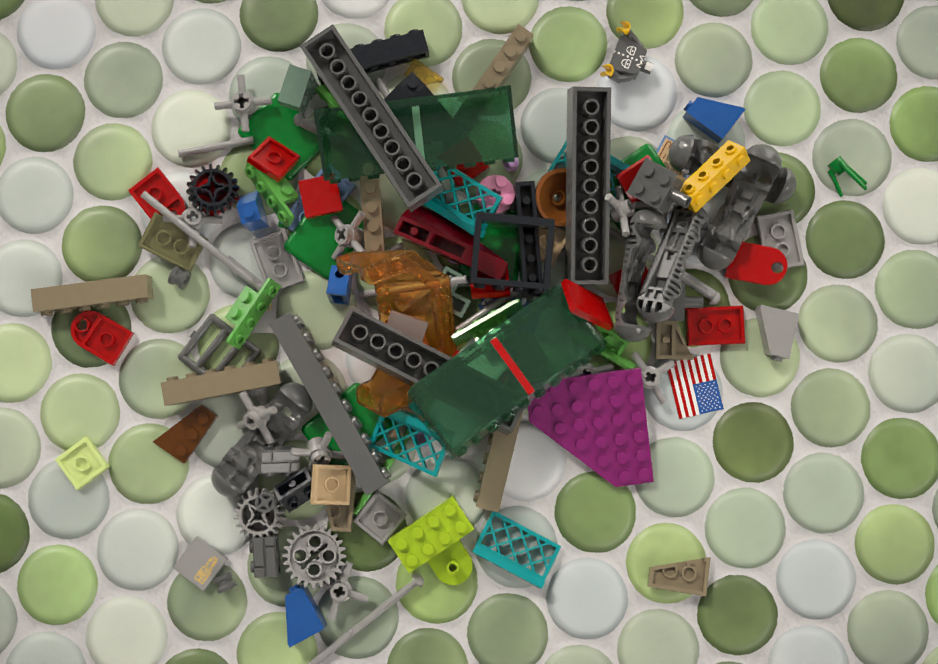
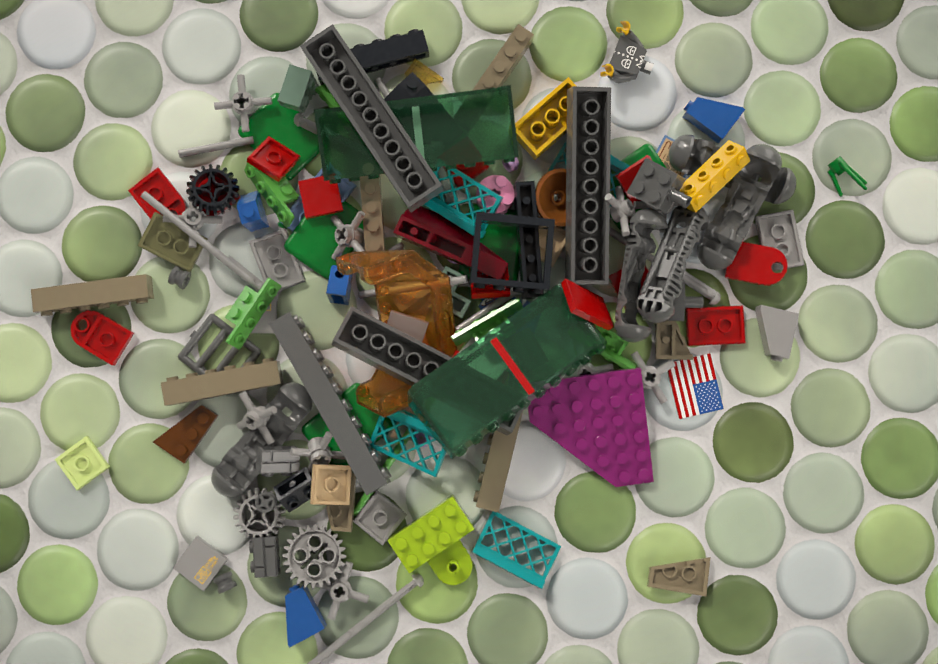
(544, 122): none -> yellow brick

